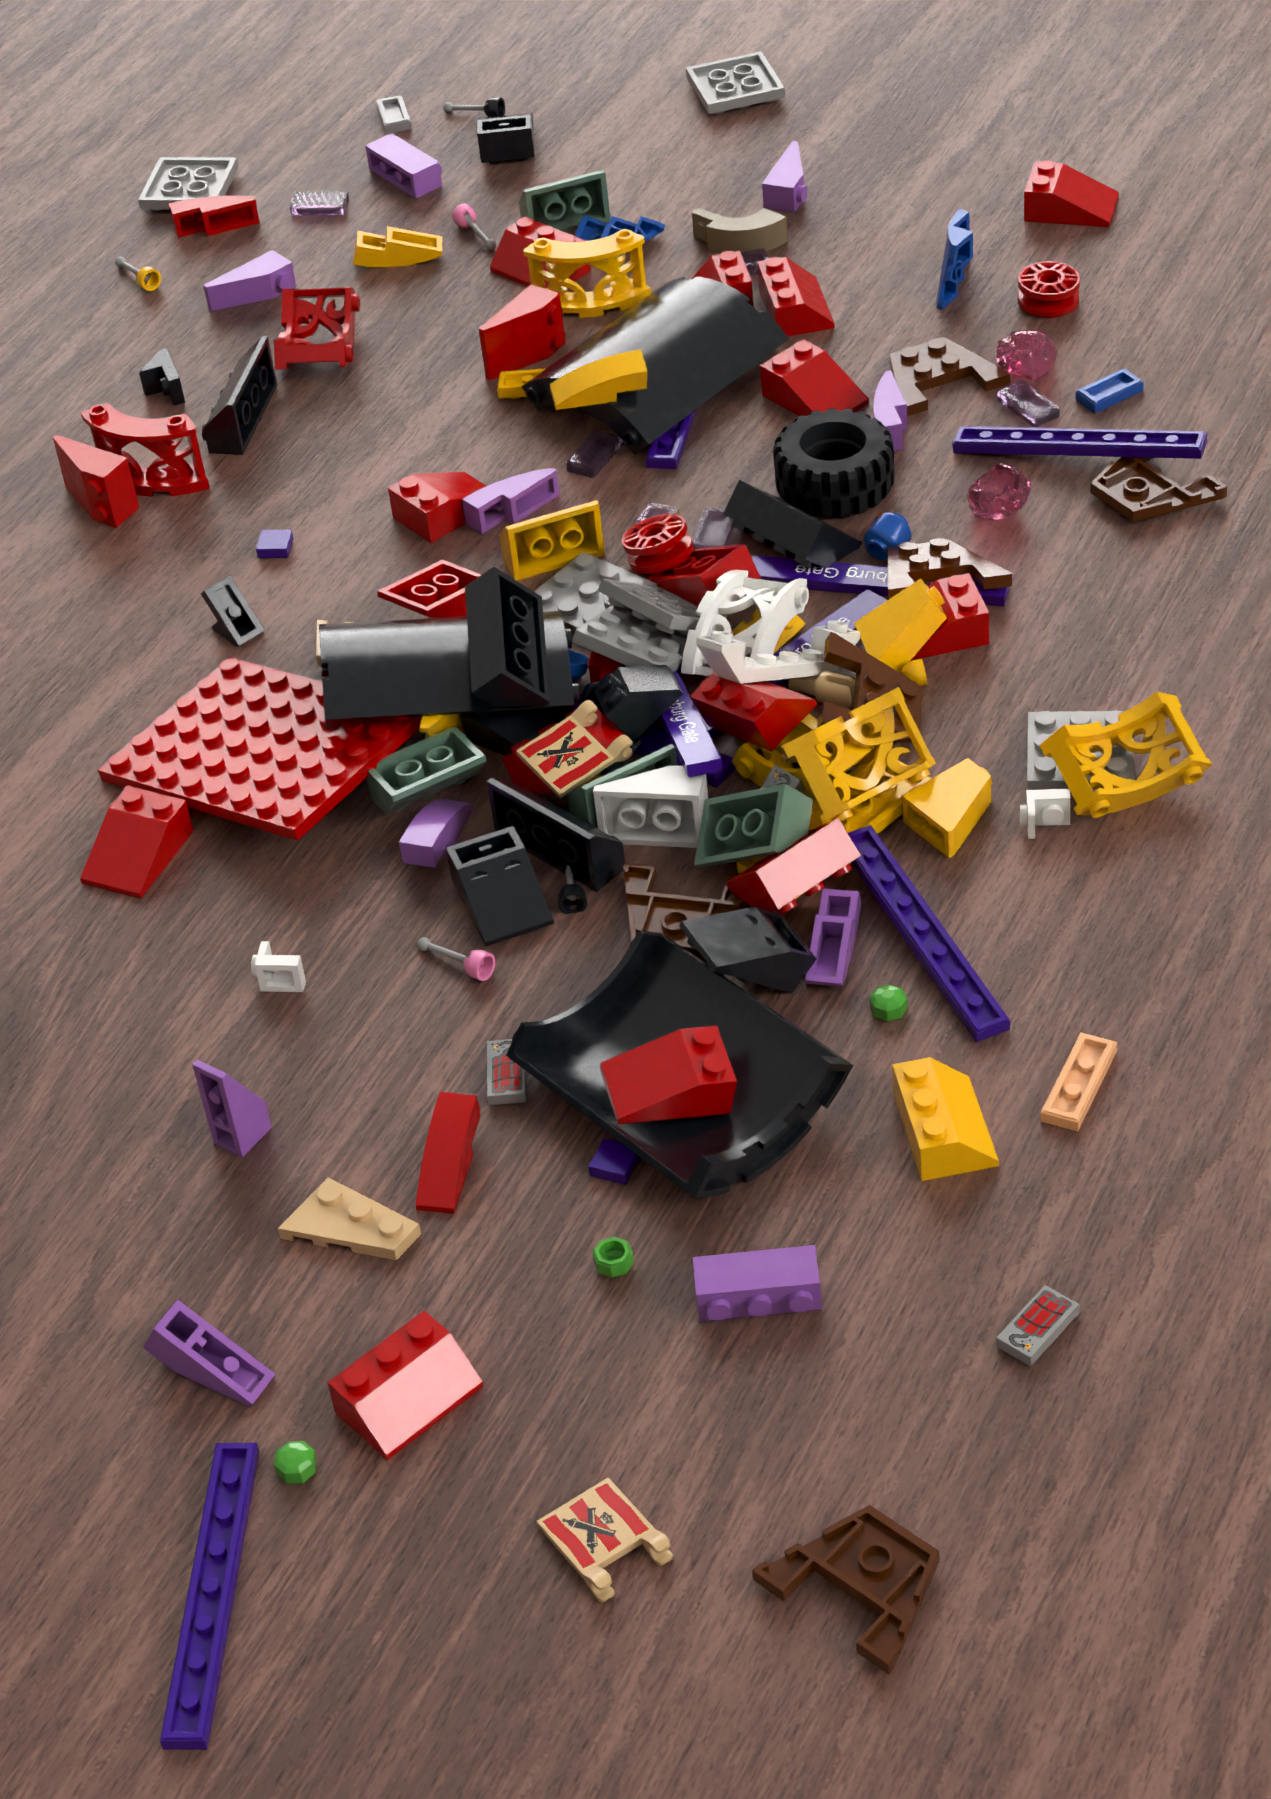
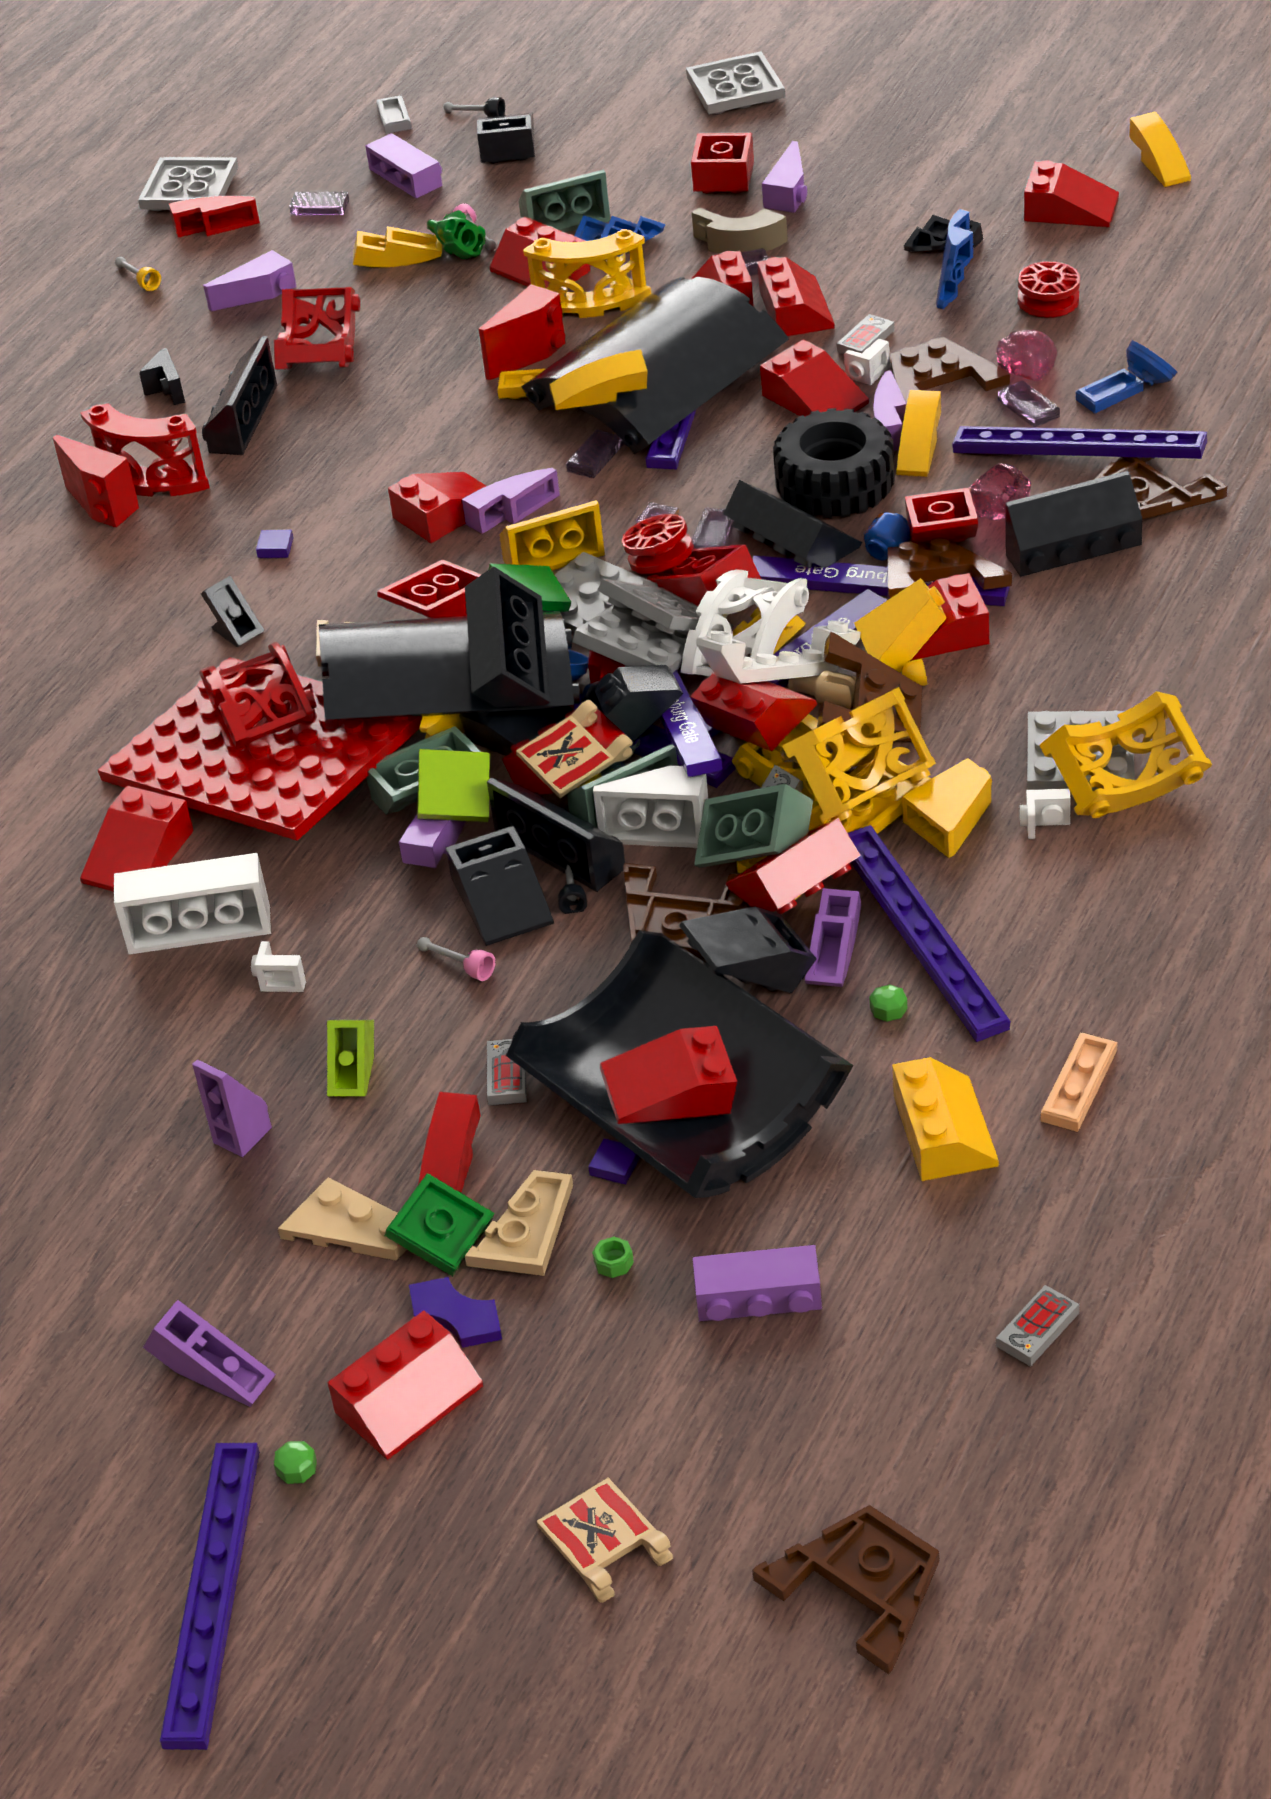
(192, 903): none -> white brick
(239, 718): none -> red fence
(349, 1056): none -> lime slope
(439, 1224): none -> green tile
(453, 785): none -> lime tile
(458, 235): none -> green piece
(467, 1318): none -> dark purple tile
(527, 1229): none -> tan wing
(541, 581): none -> green tile
(722, 162): none -> red brick
(865, 334): none -> tile
(869, 365): none -> white bracket
(919, 433): none -> yellow slope
(934, 235): none -> black slope
(941, 515): none -> red slope
(1072, 524): none -> black slope
(1148, 365): none -> blue piece
(1159, 149): none -> yellow slope

